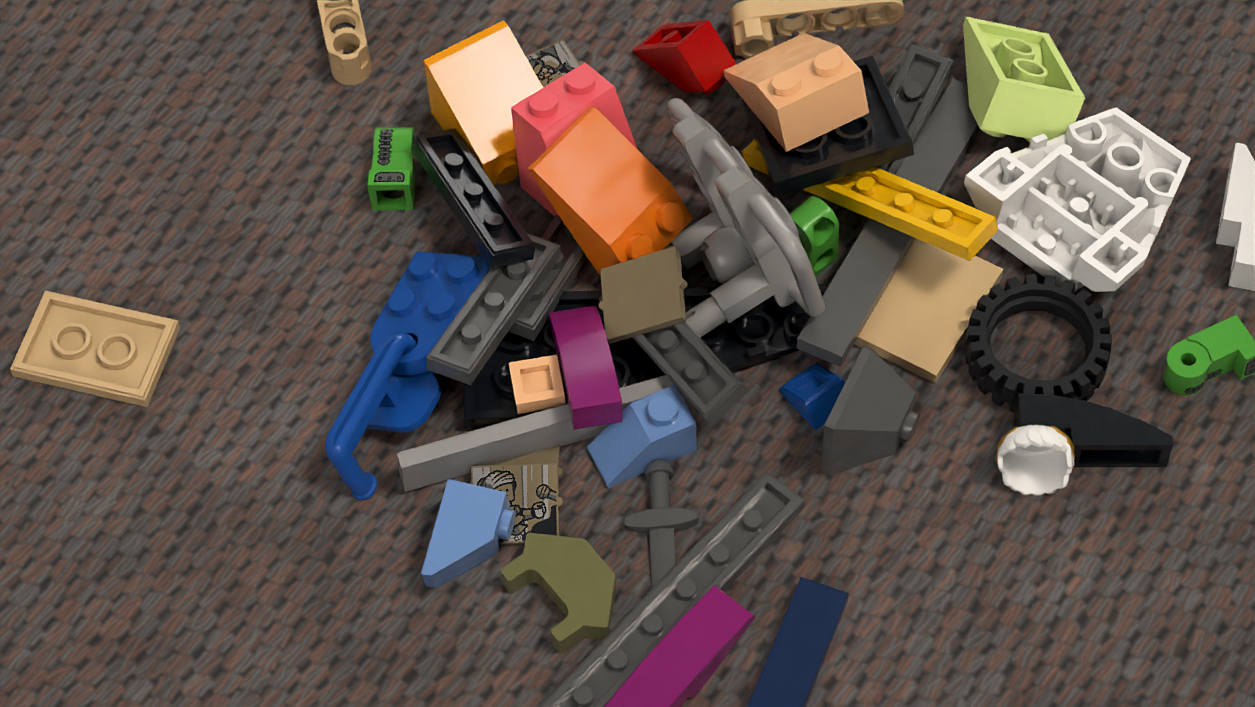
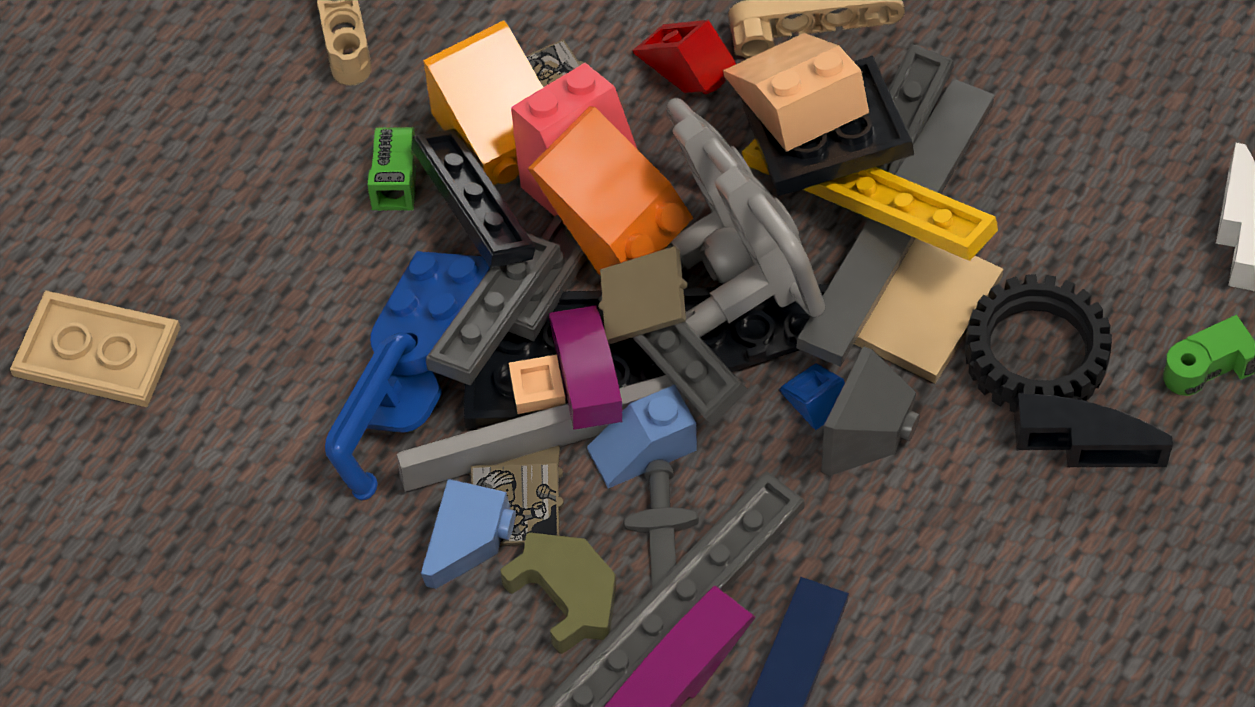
(818, 232): bright green leg -> none
(1018, 81): yellowish green slope -> none
(1035, 459): white hair -> none
(1082, 200): white wedge -> none

